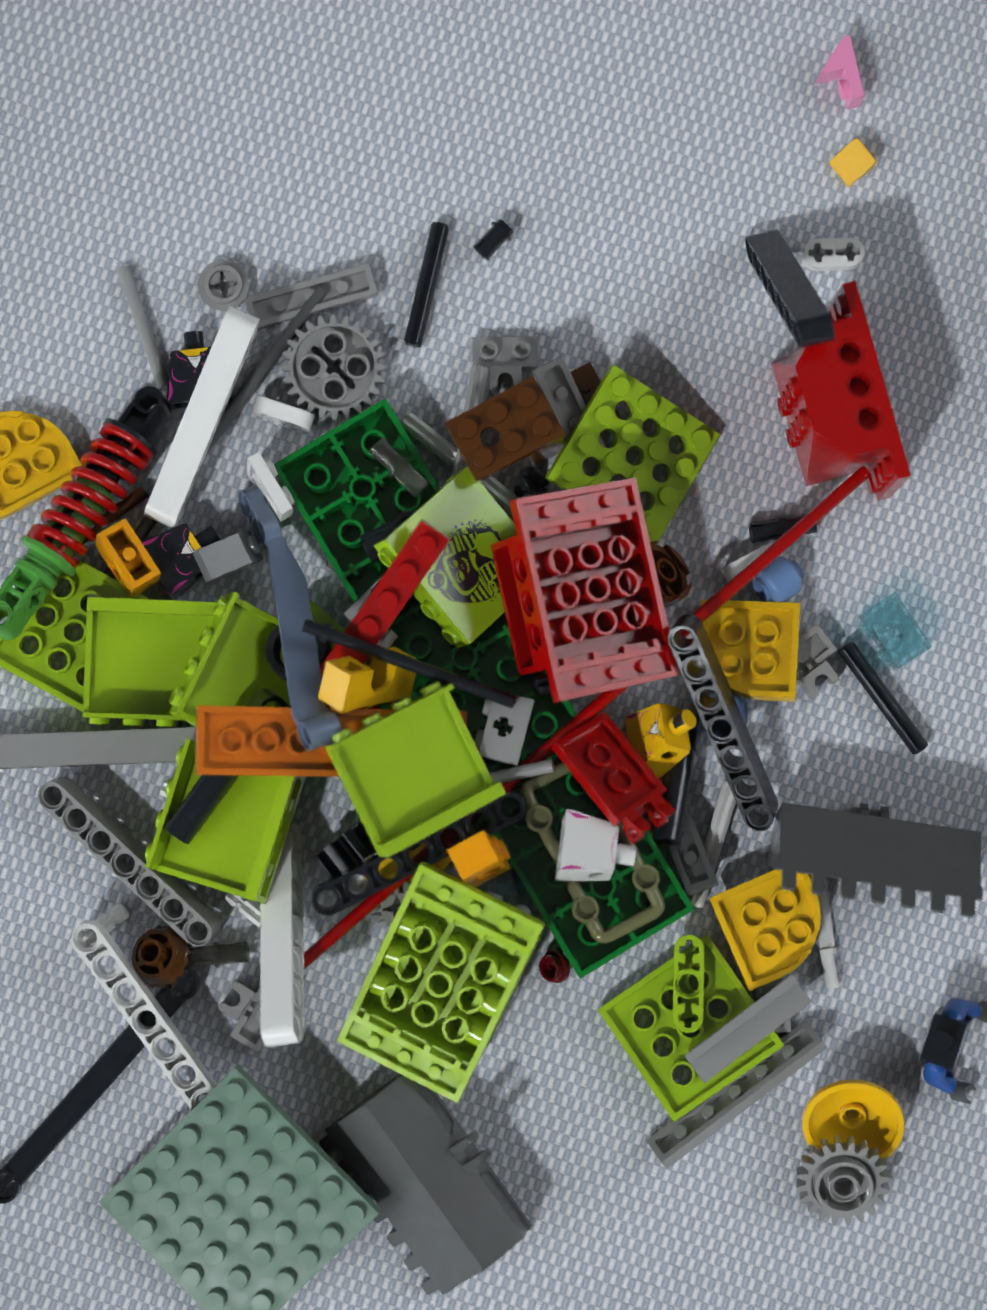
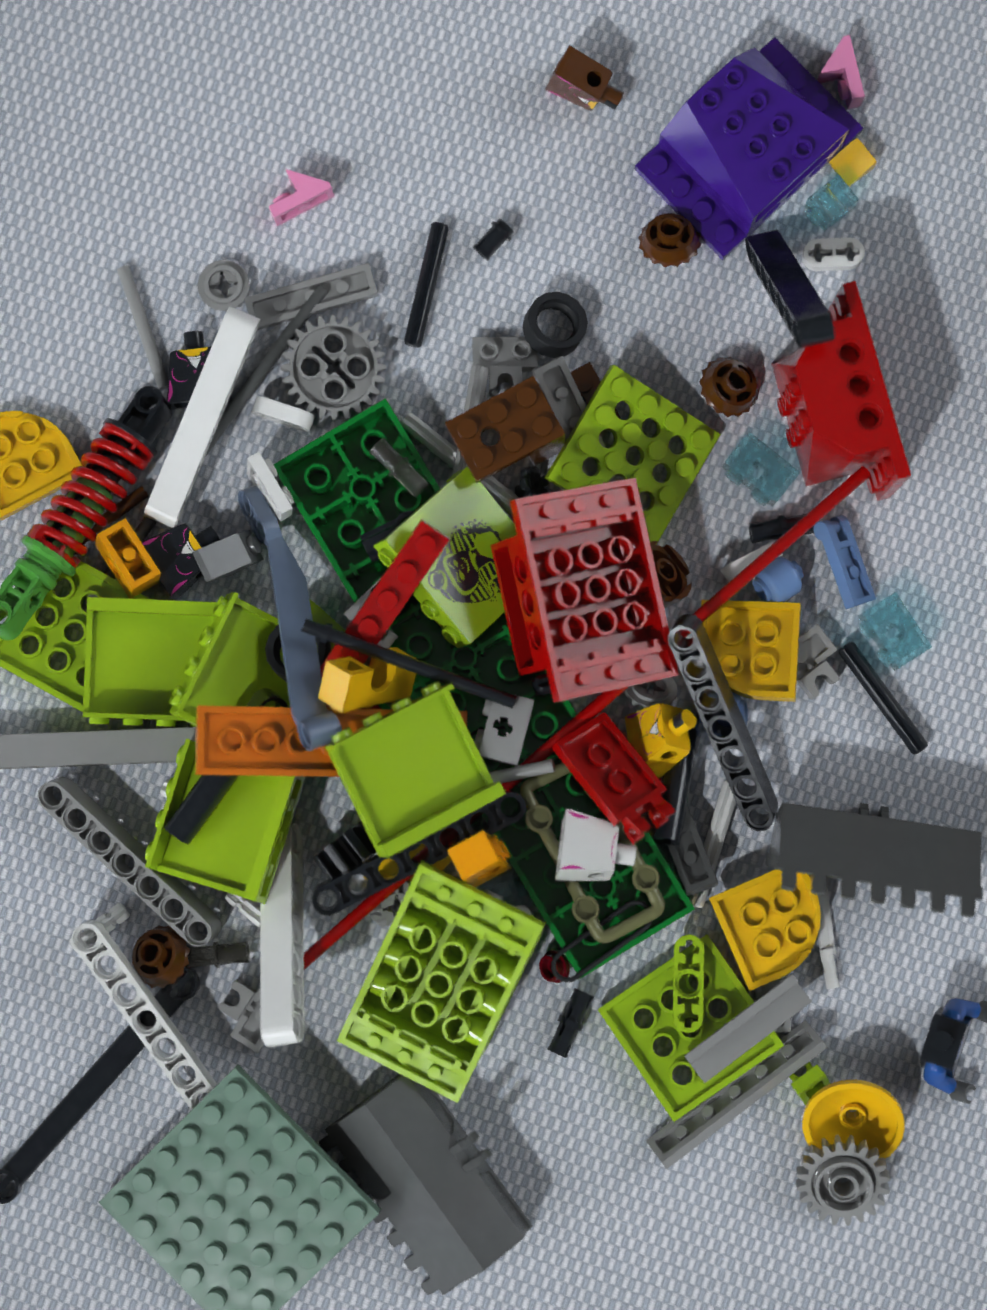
(307, 195): none -> bright pink slope
(568, 306): none -> black tyre
(570, 1023): none -> black pin
(583, 81): none -> reddish brown torso
(607, 954): none -> black piece
(664, 692): none -> light grey gear
(669, 240): none -> reddish brown piece
(729, 386): none -> reddish brown piece
(746, 145): none -> dark purple wedge
(778, 472): none -> clear light blue brick
(809, 1083): none -> lime tile
(830, 203): none -> clear light blue brick
(845, 560): none -> medium blue plate

